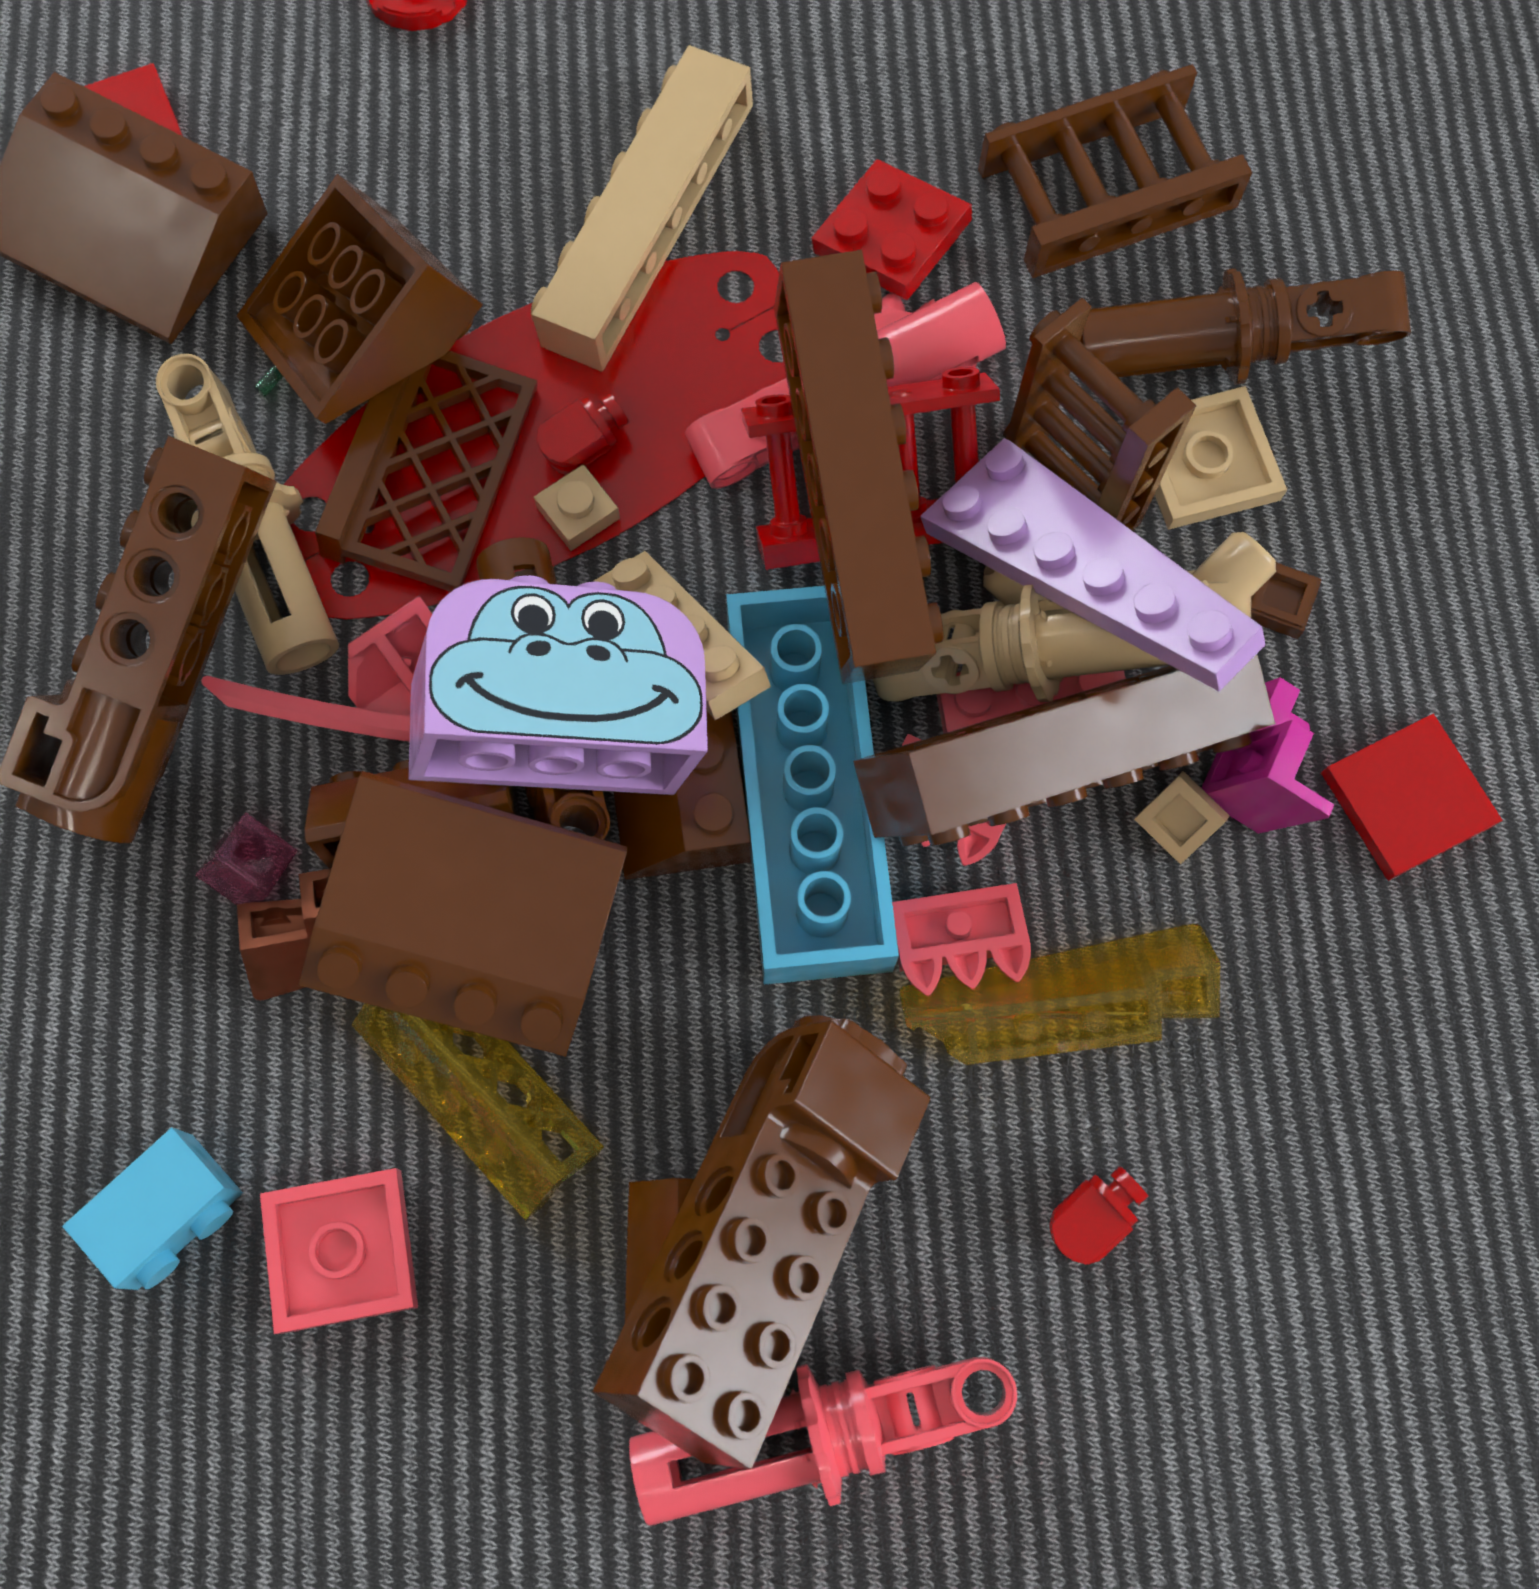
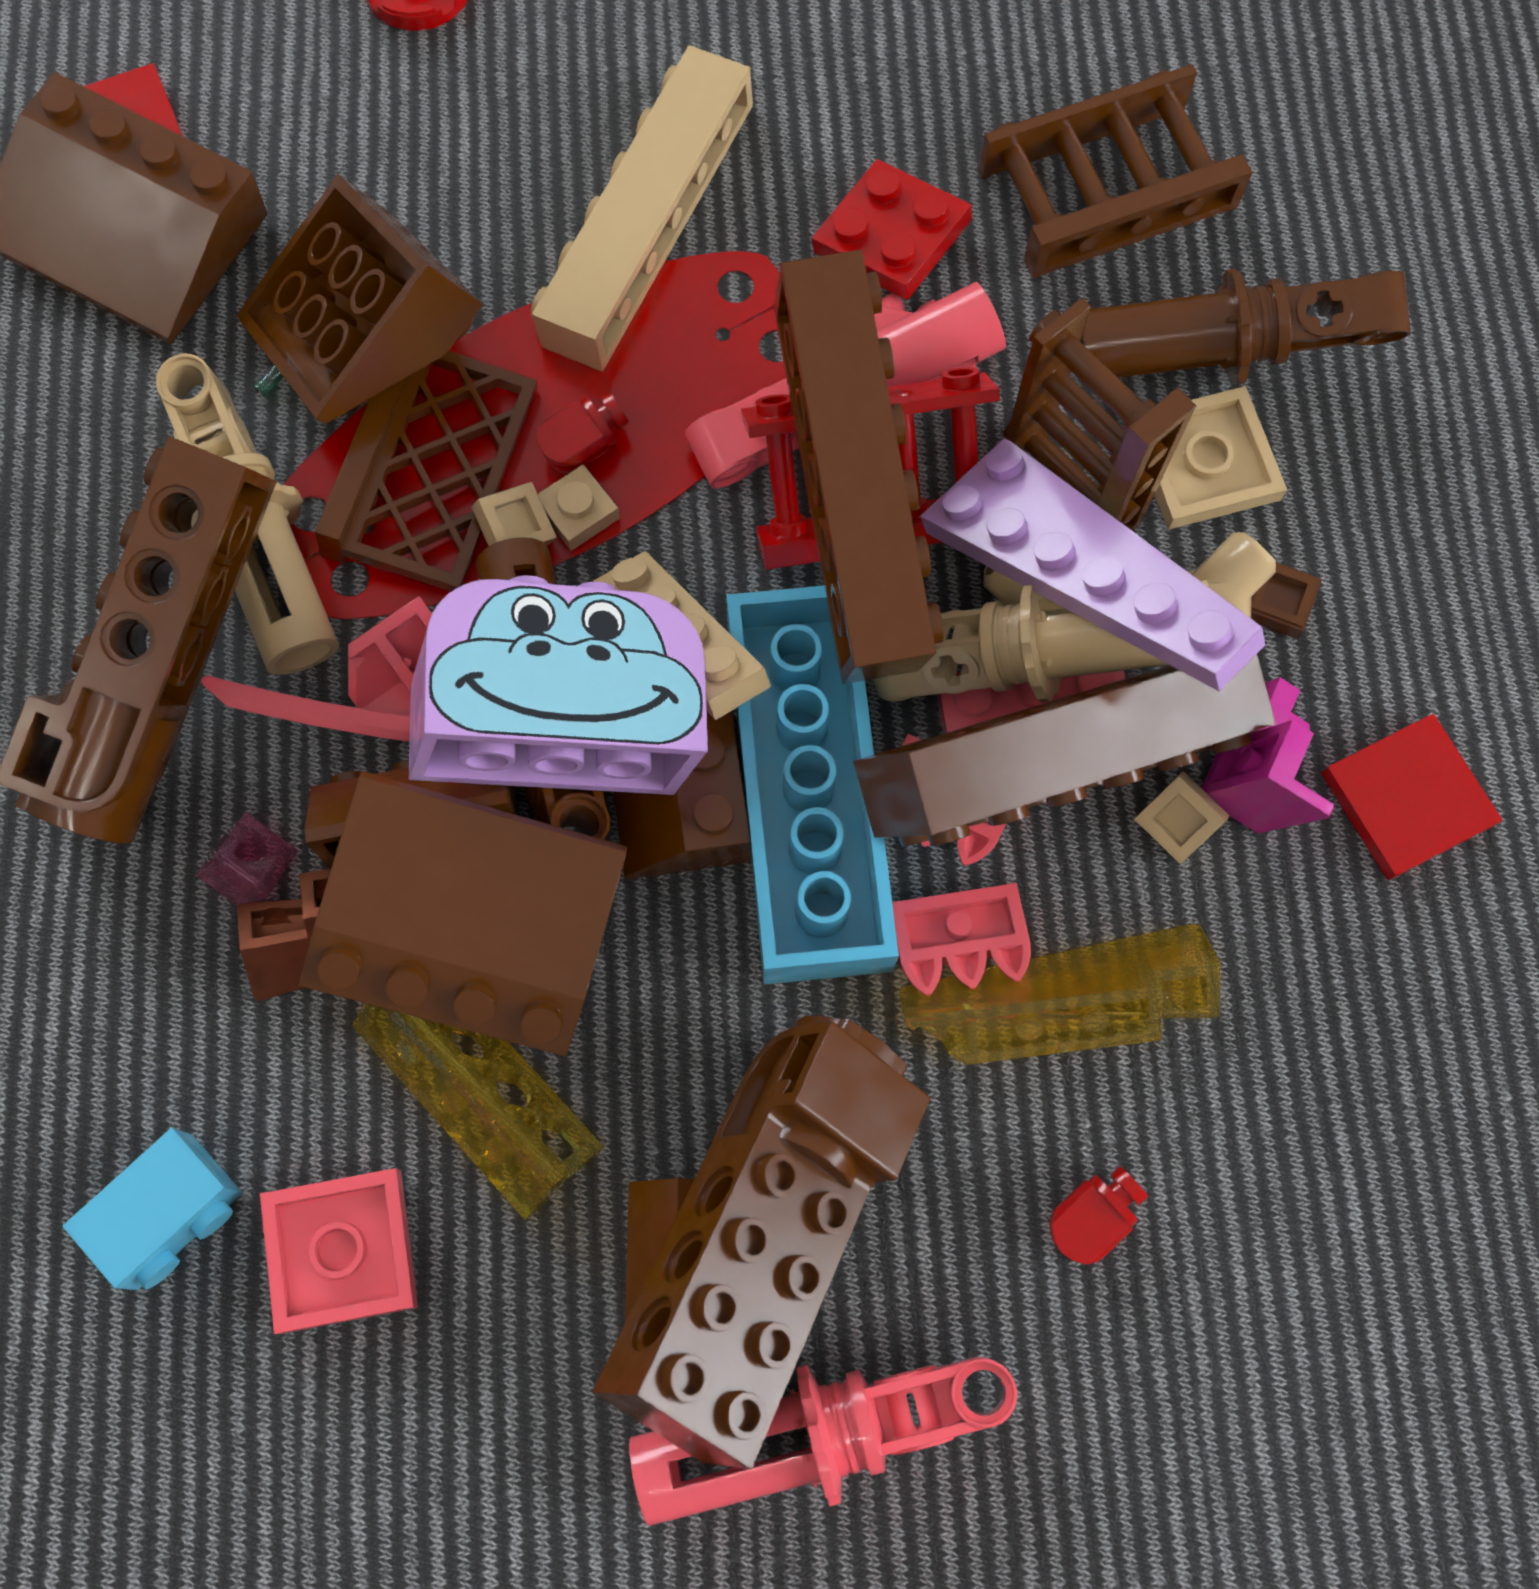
(513, 515): none -> tan plate

